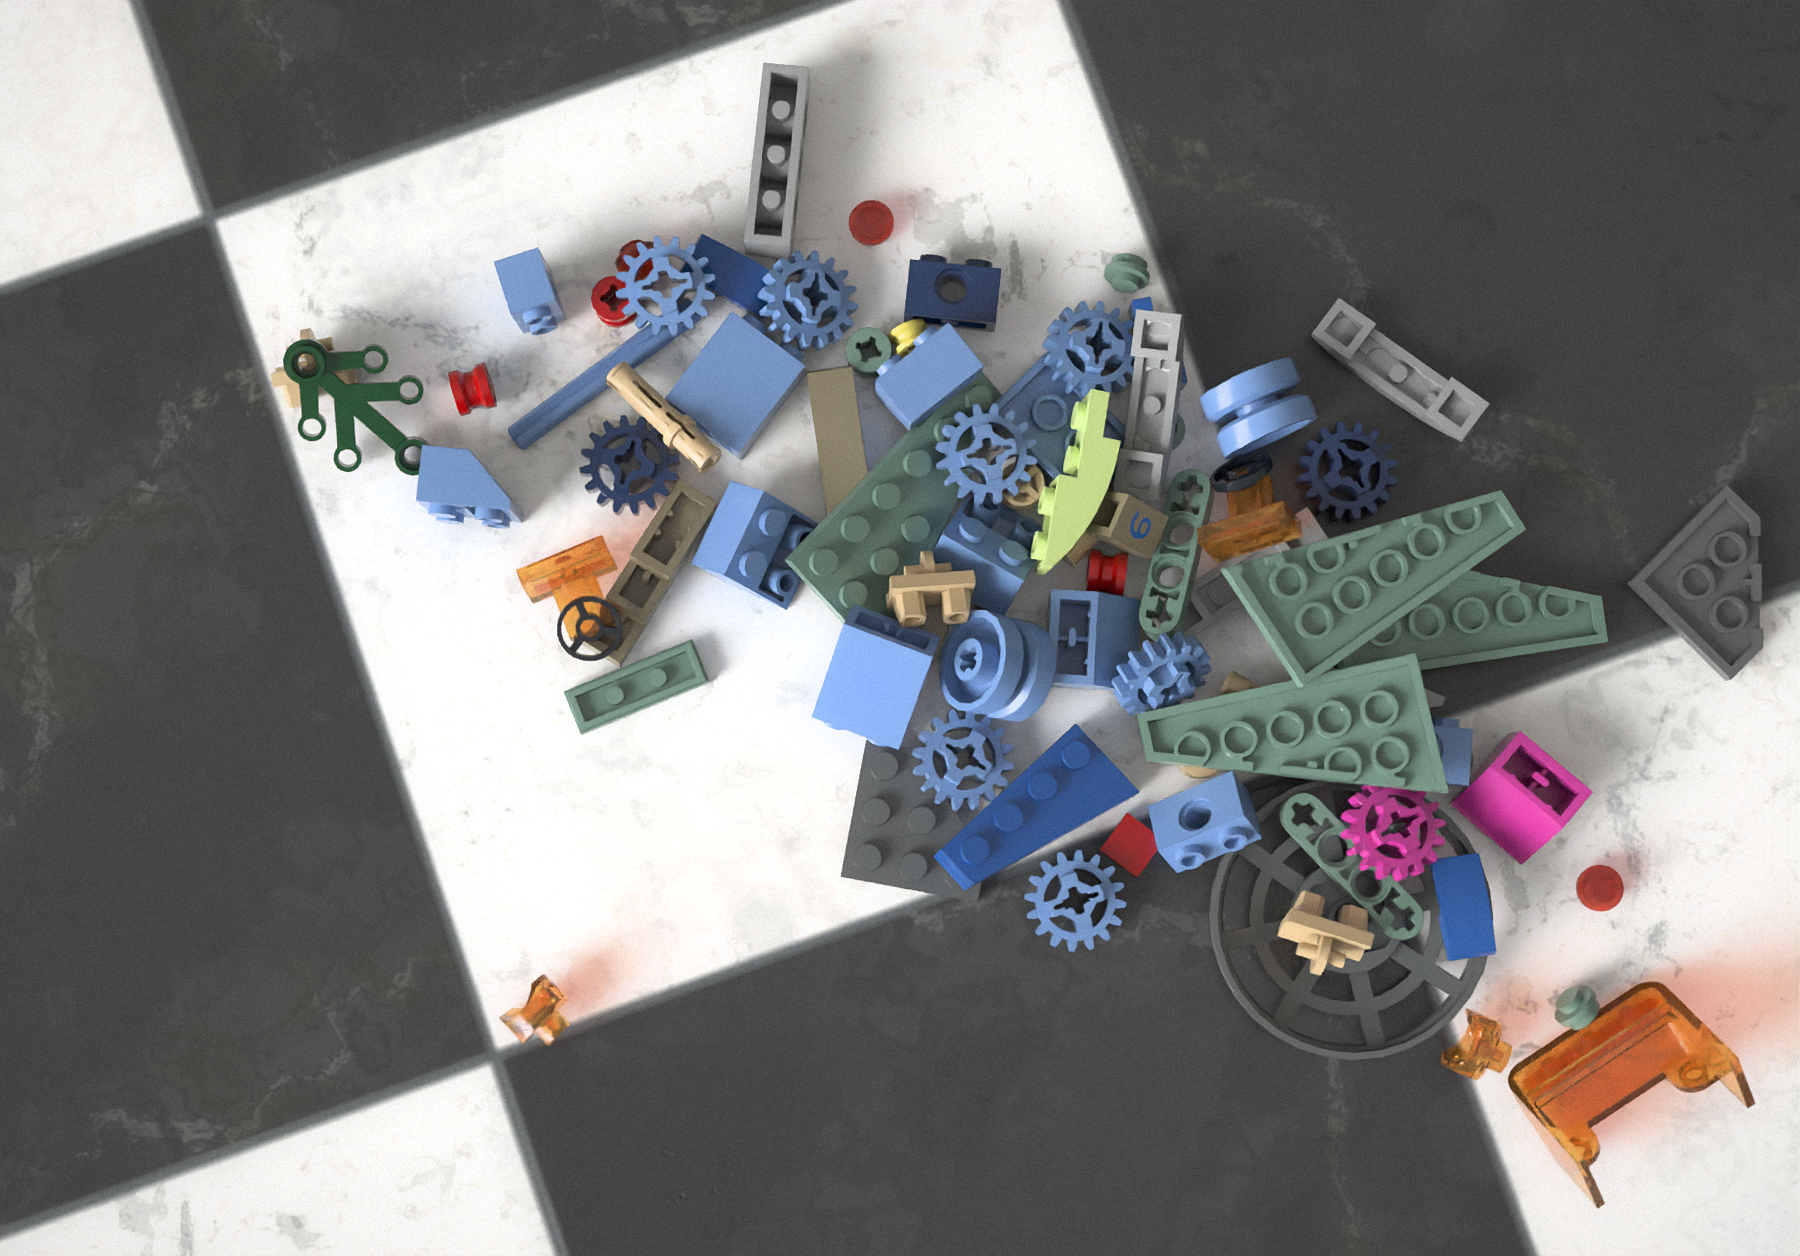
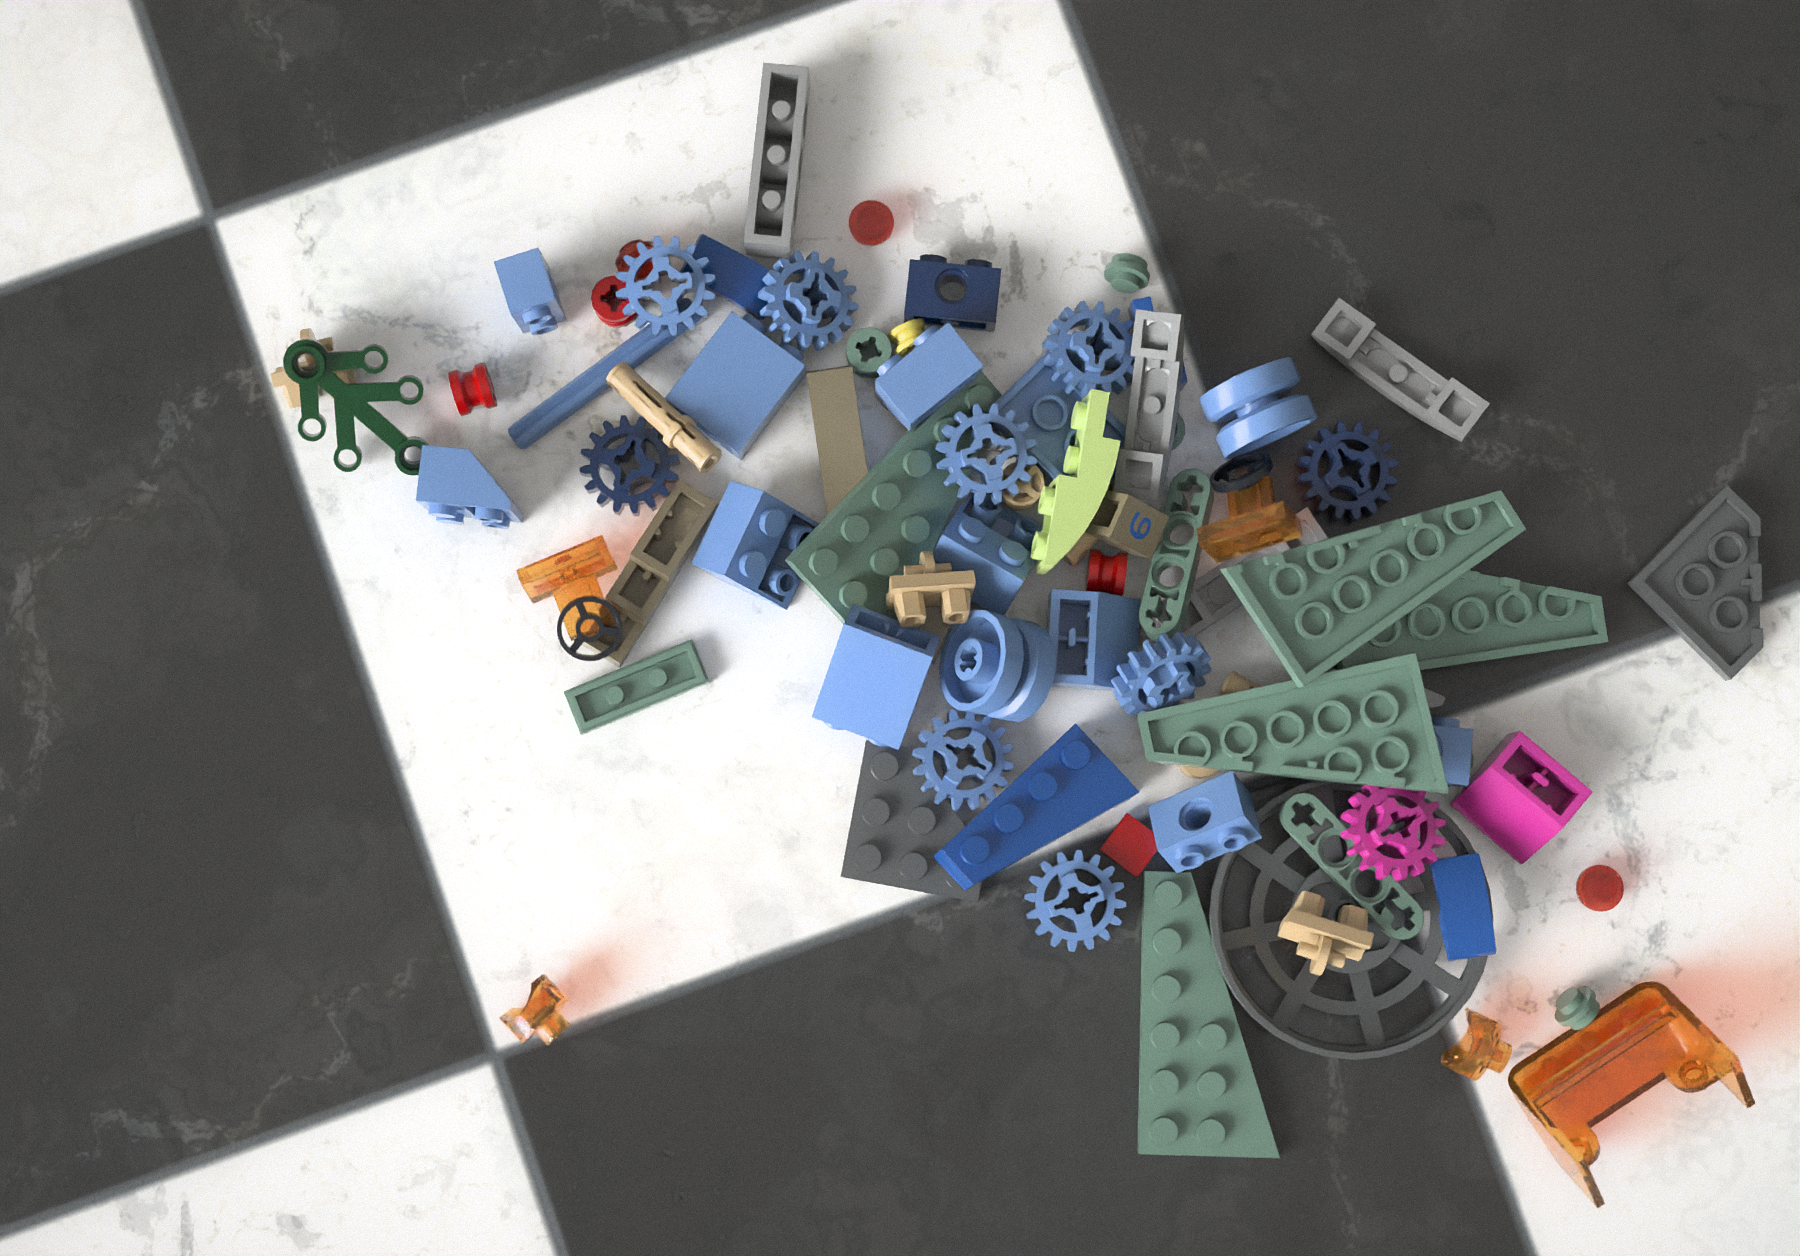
(1192, 1058): none -> sand green wing

